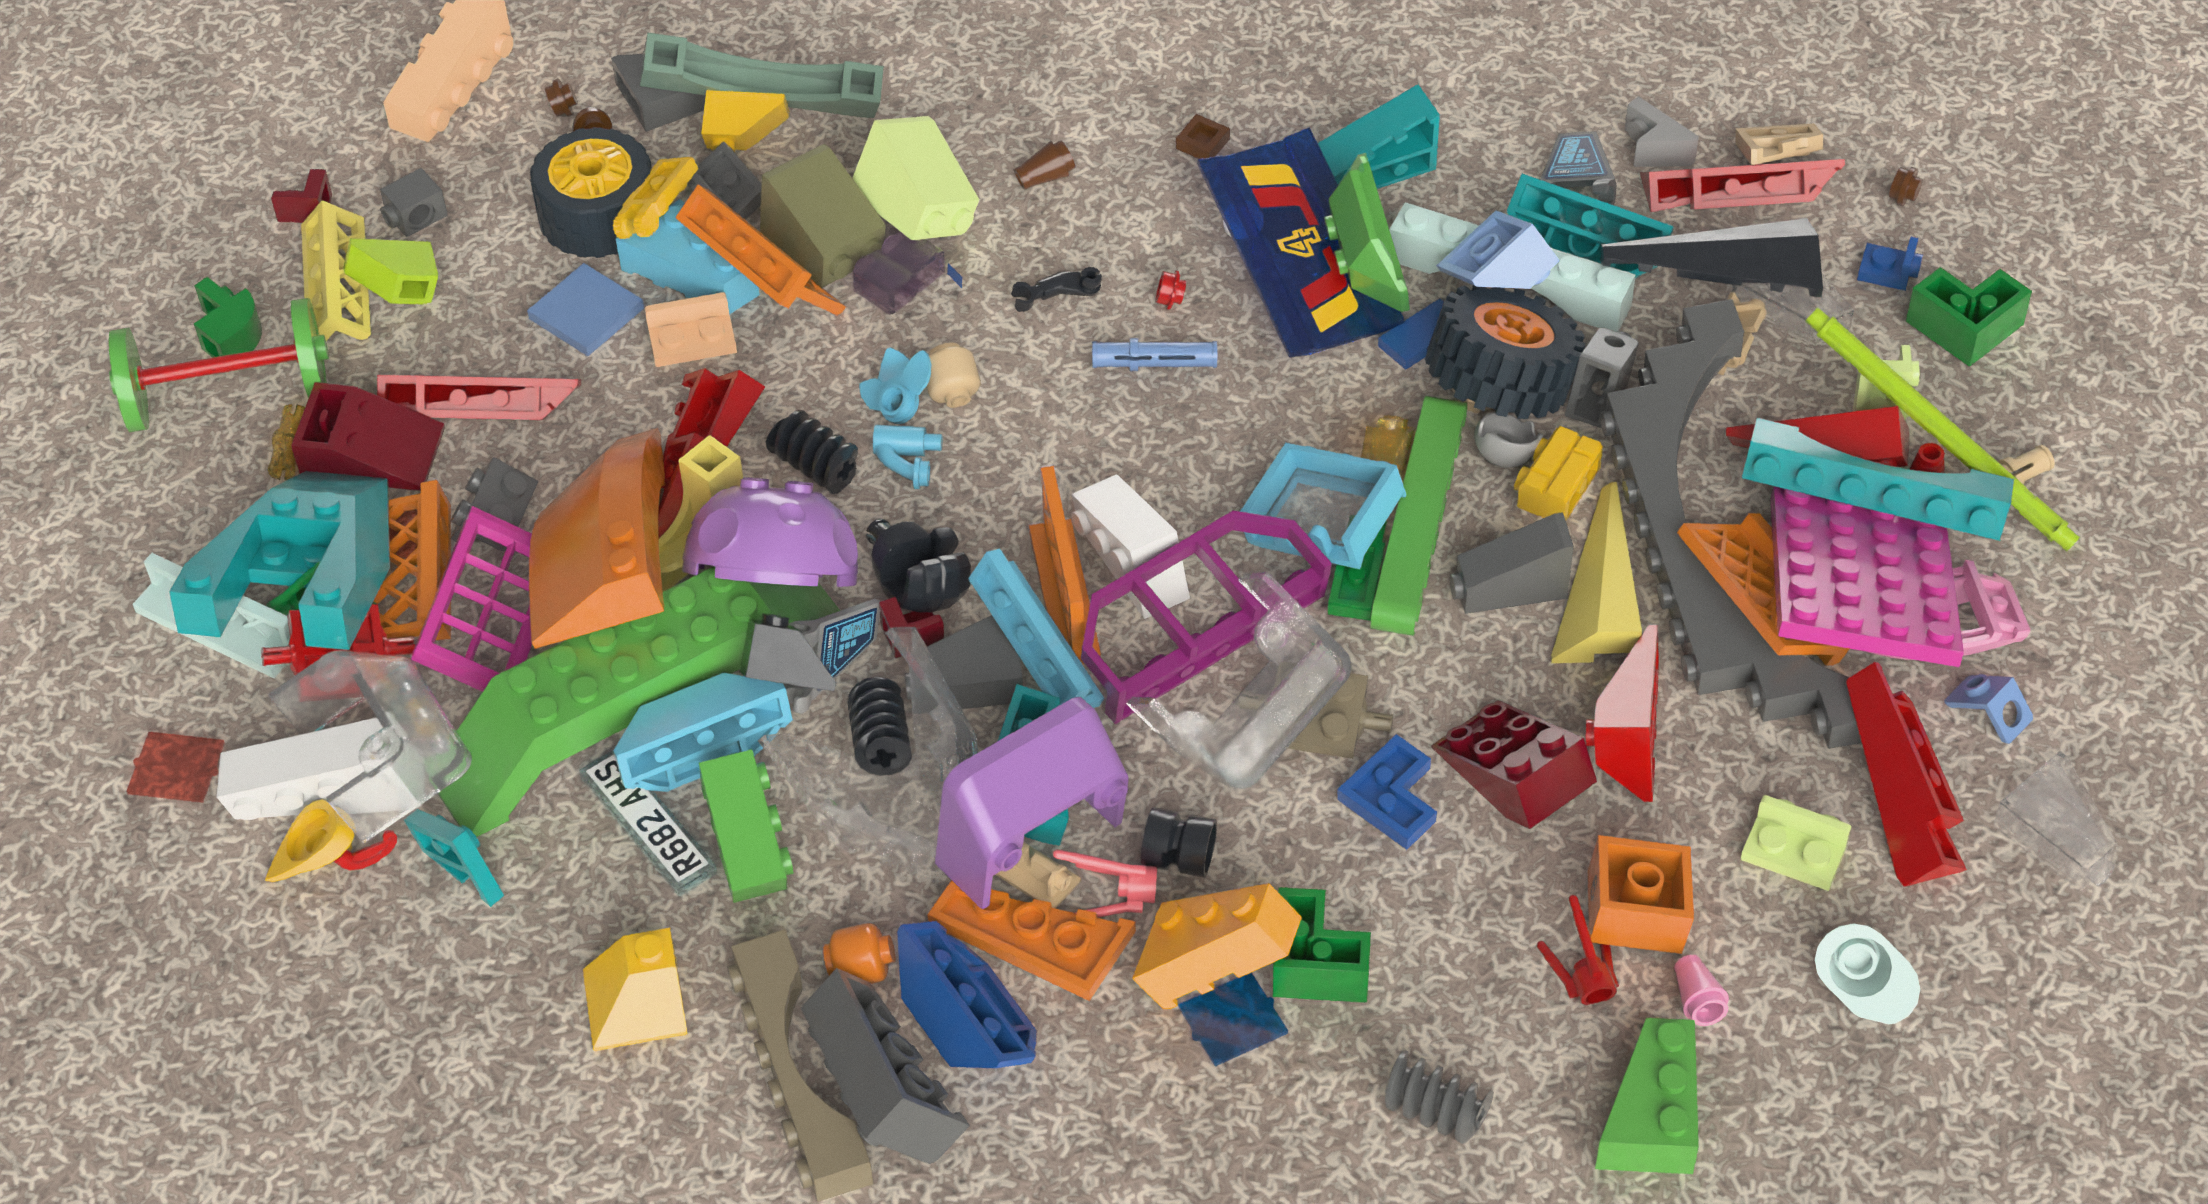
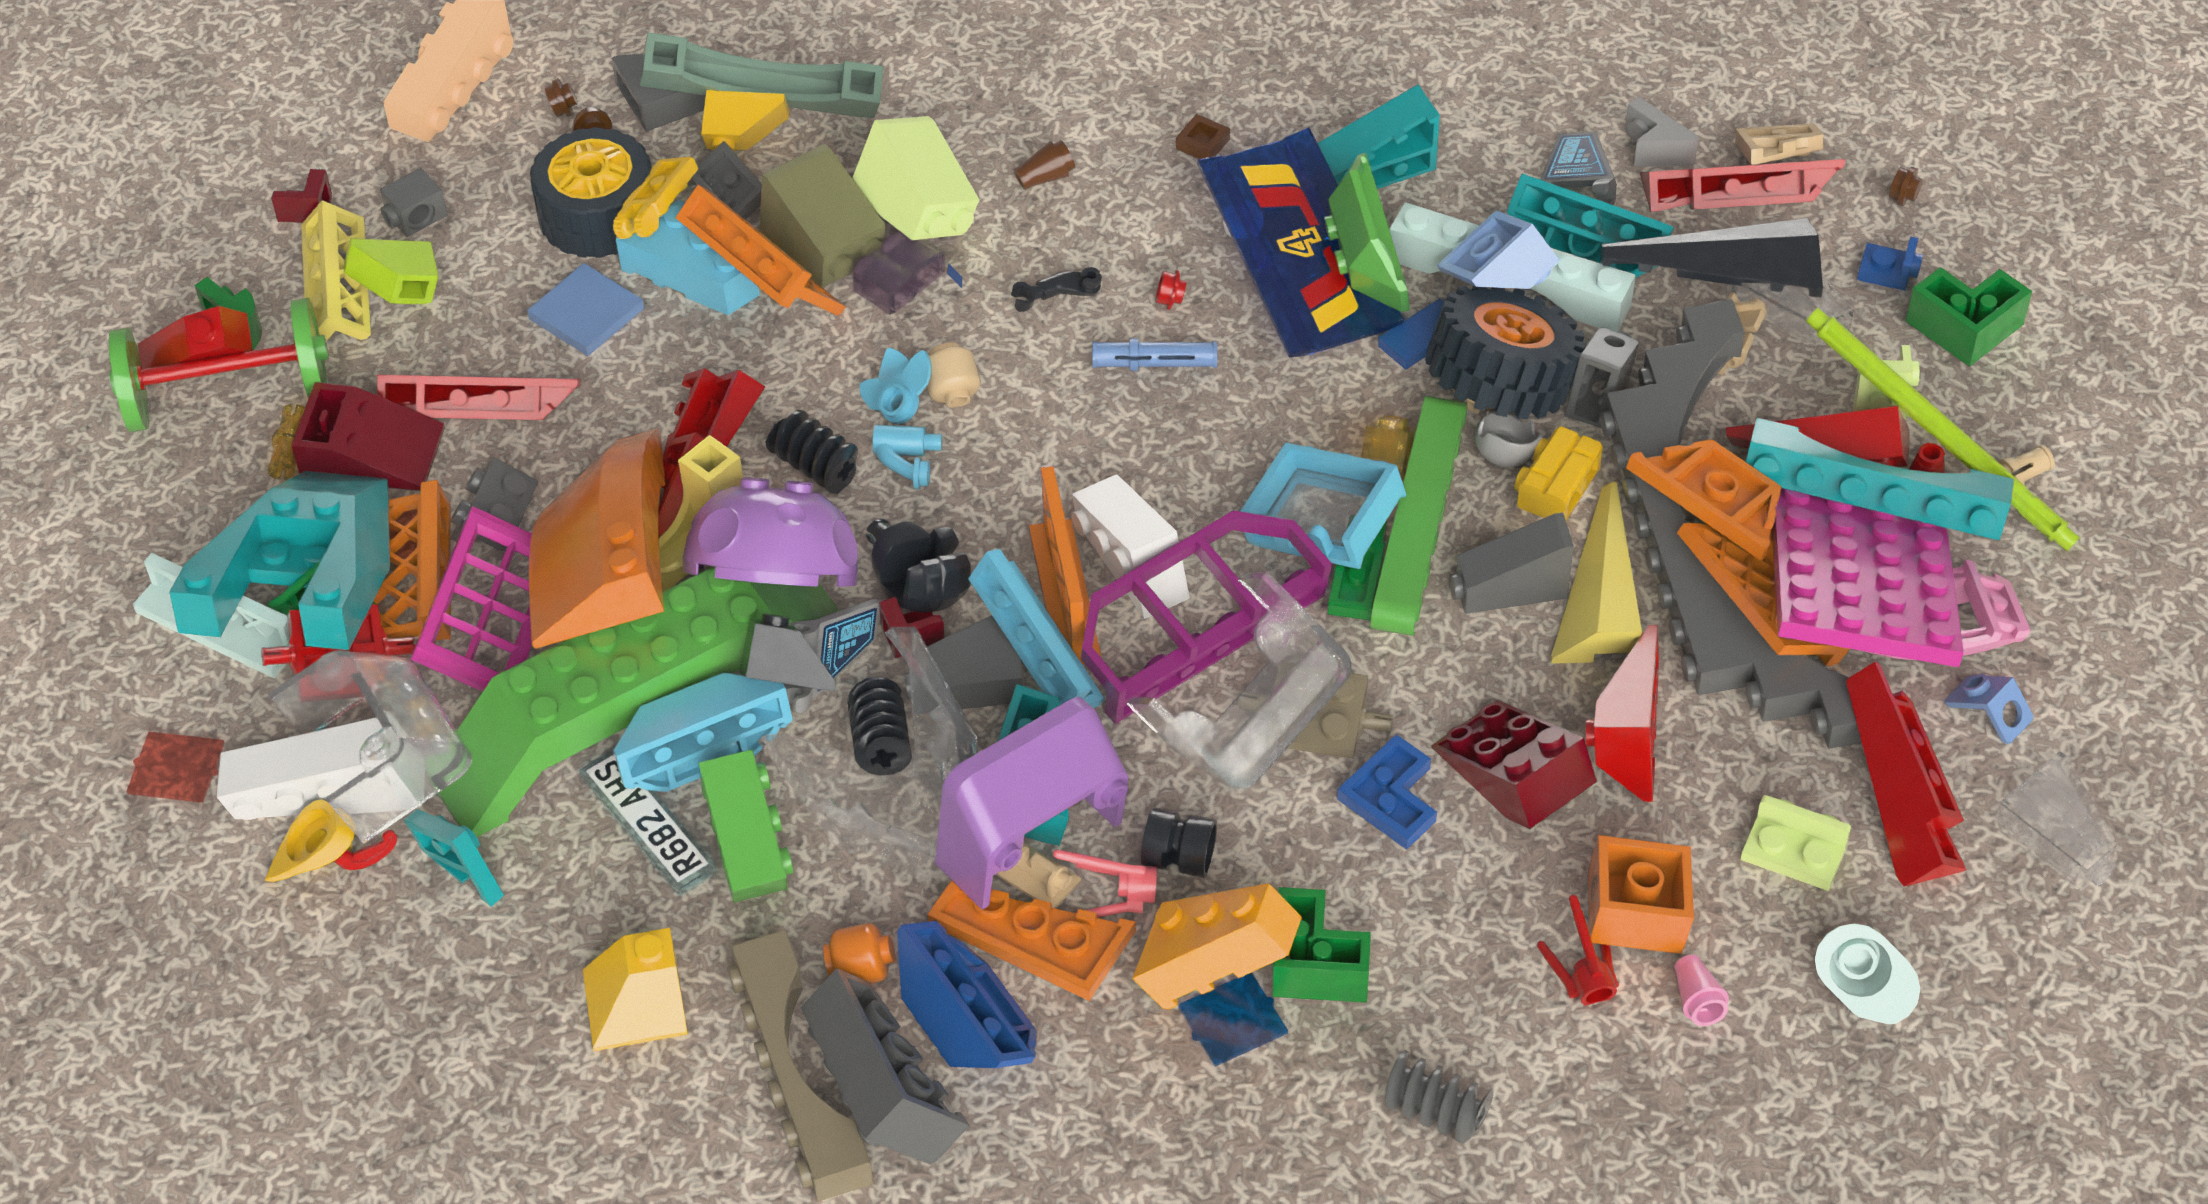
(197, 337): none -> red slope
(690, 329): light nougat bracket -> none
(1656, 1106): bright green wedge -> none
(1716, 490): none -> orange wing

